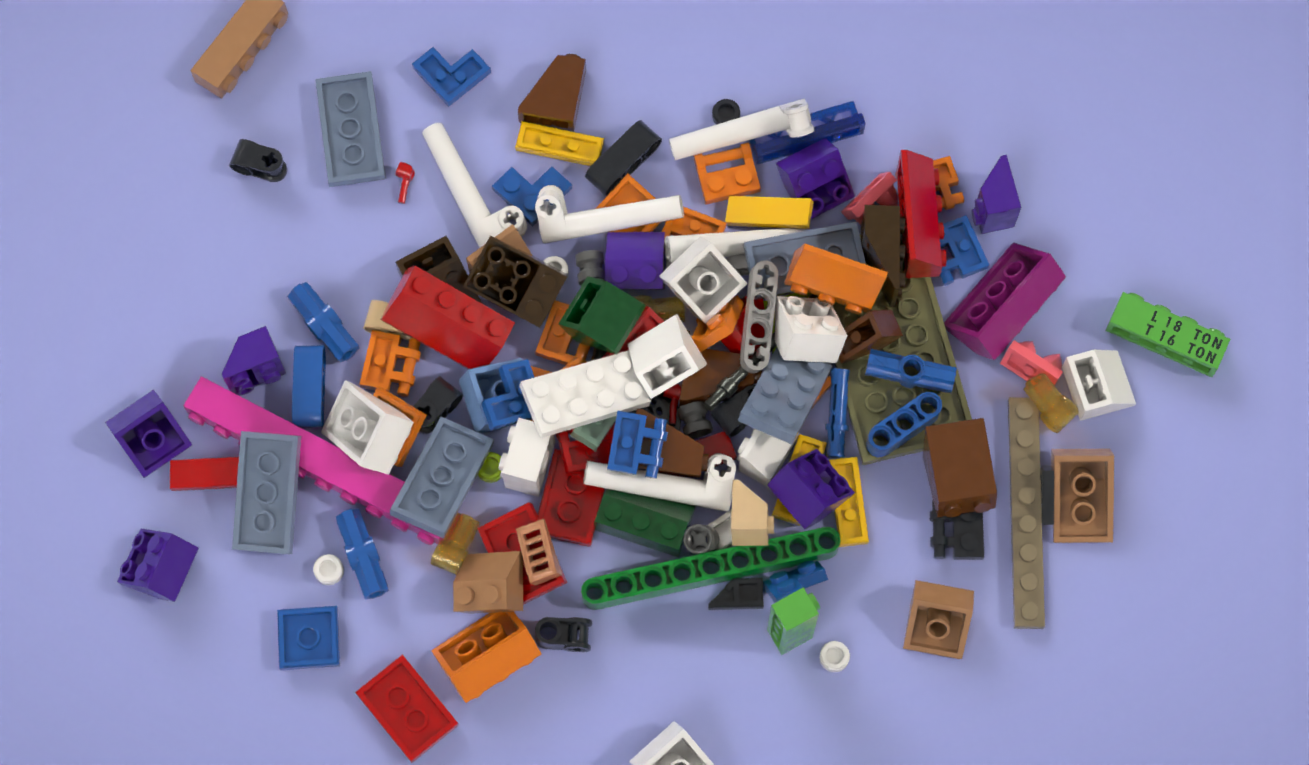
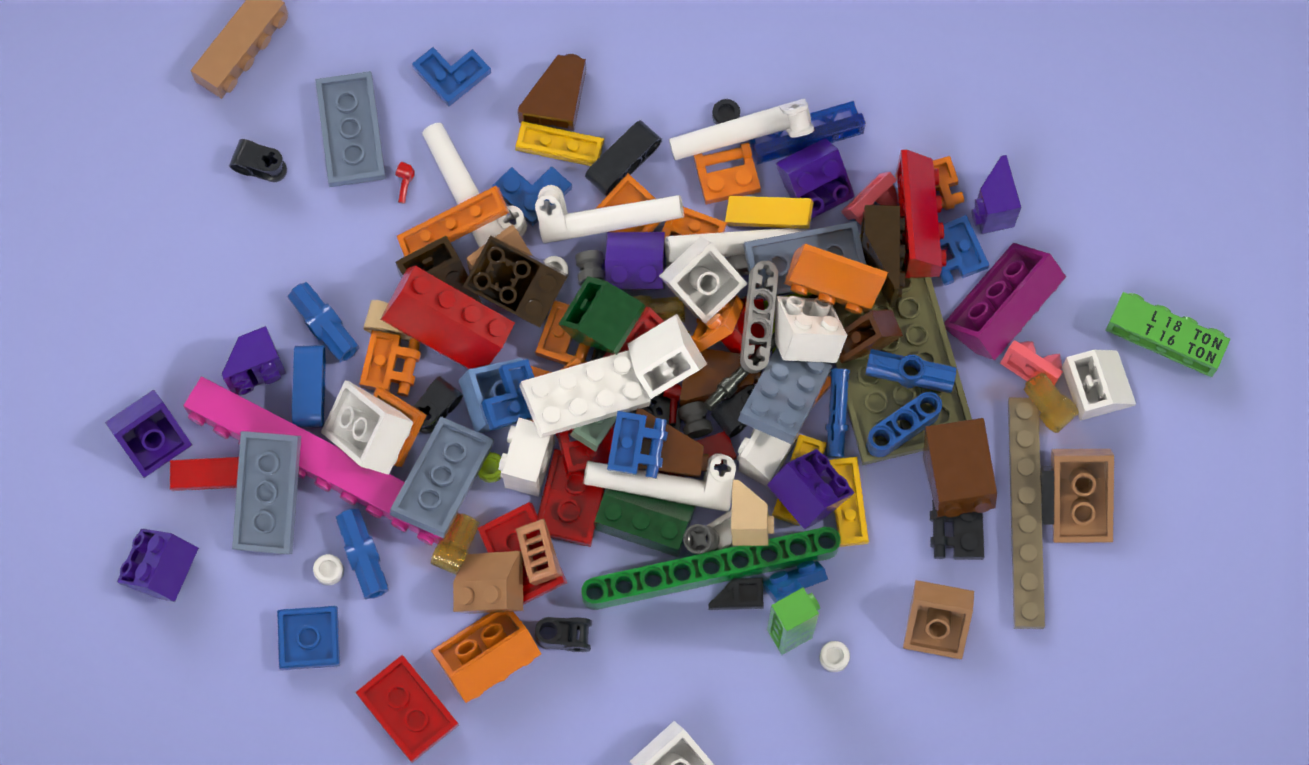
(455, 221): none -> orange tile

